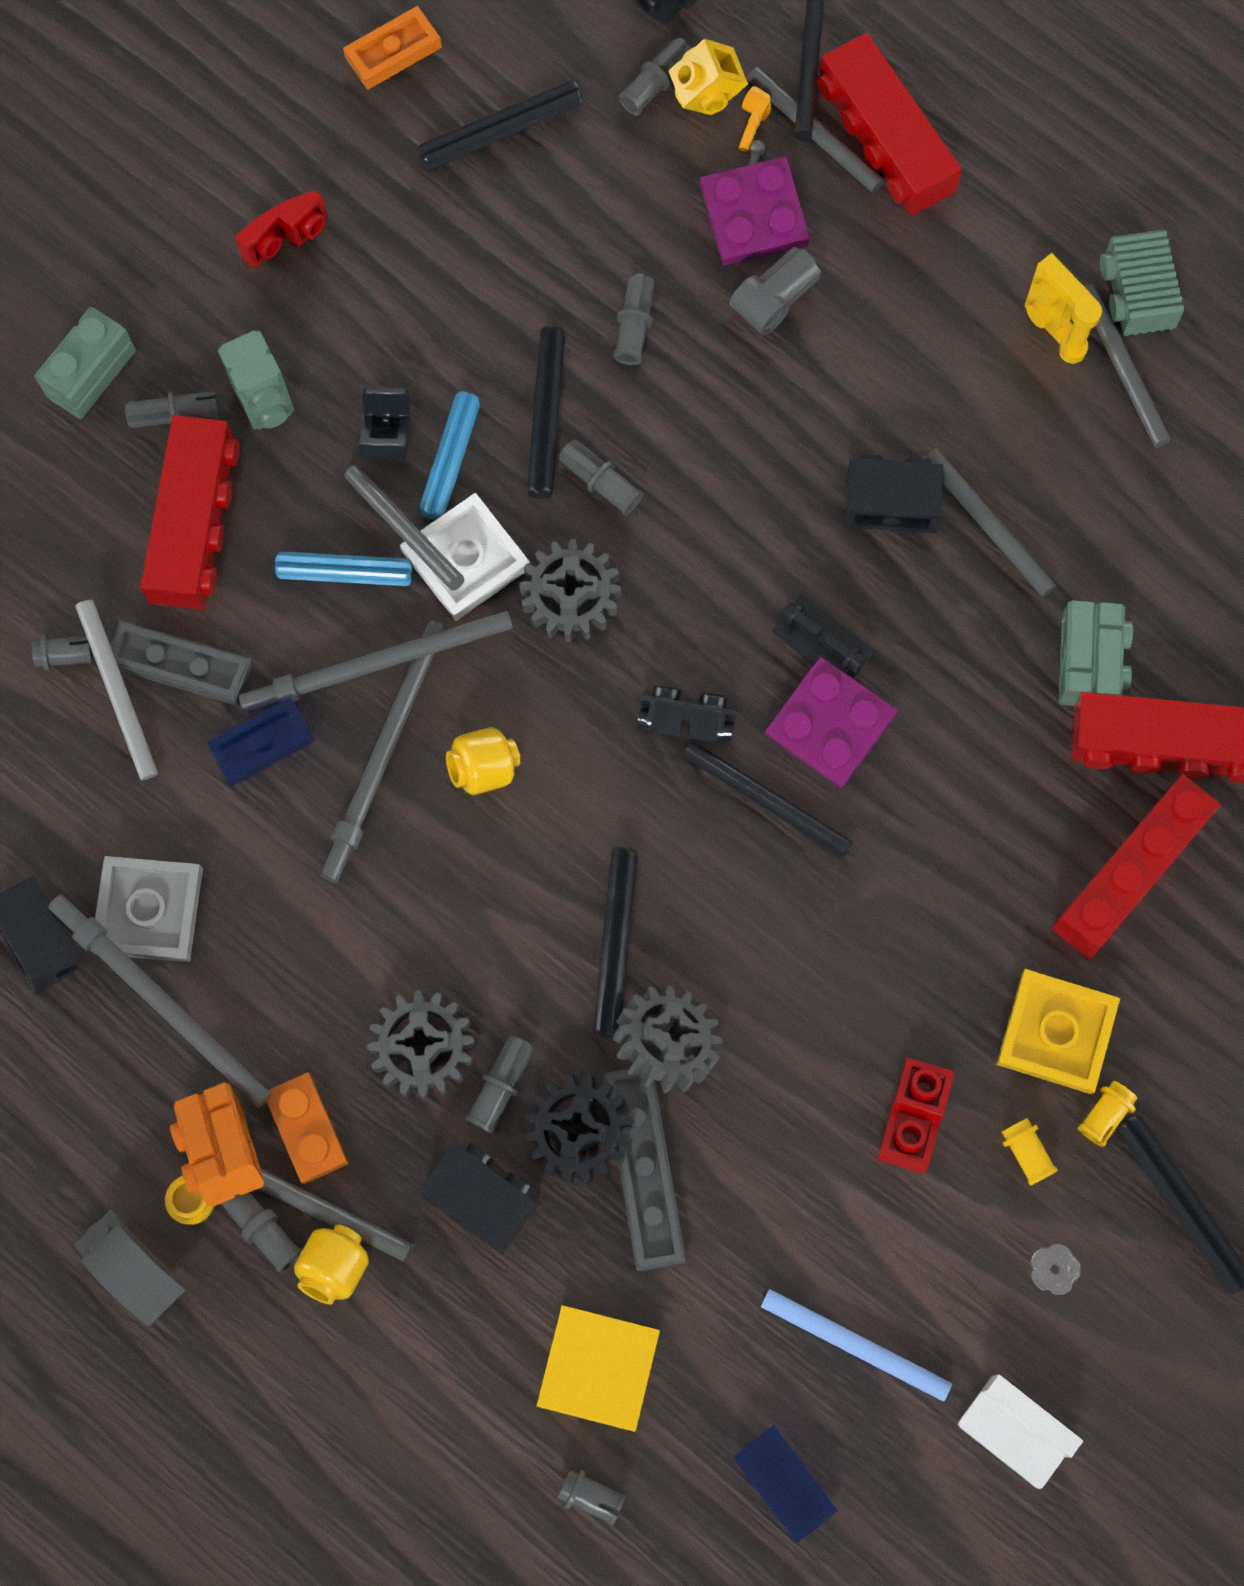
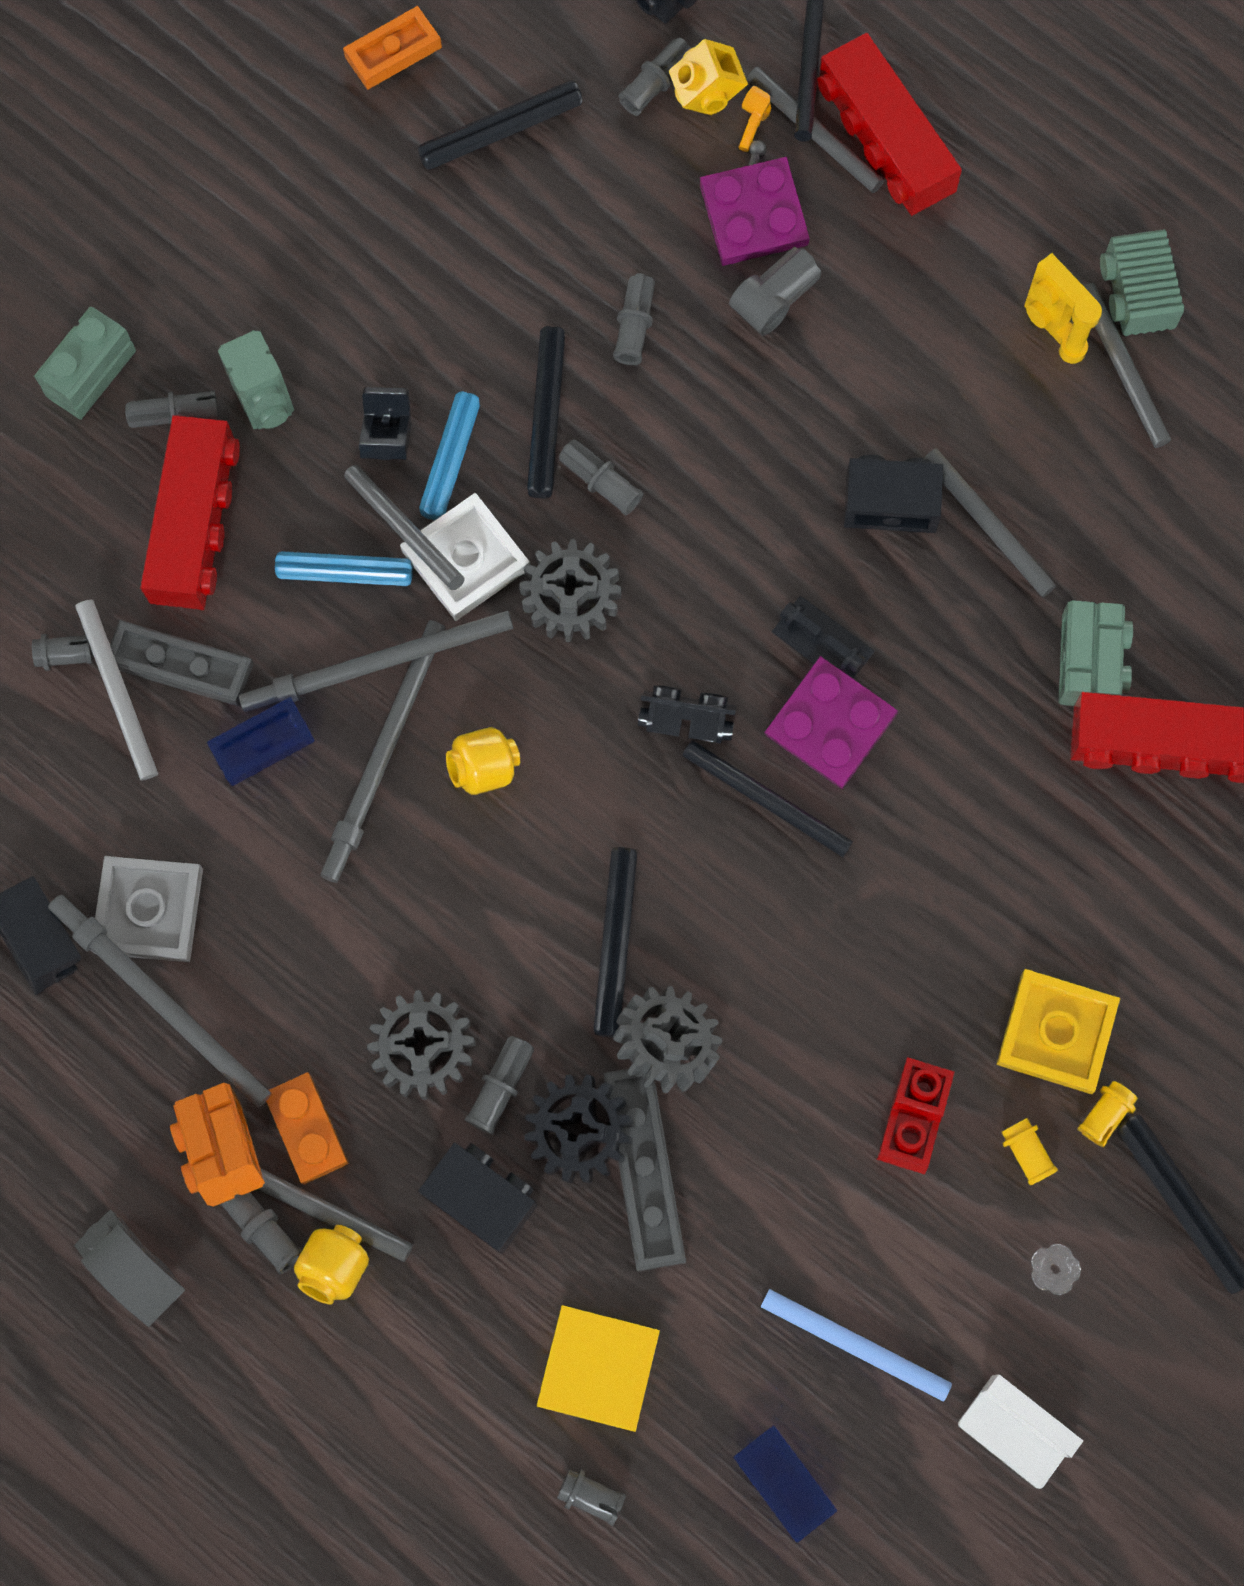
(184, 1206): yellow plate -> none
(291, 220): red slope -> none
(1135, 867): red brick -> none

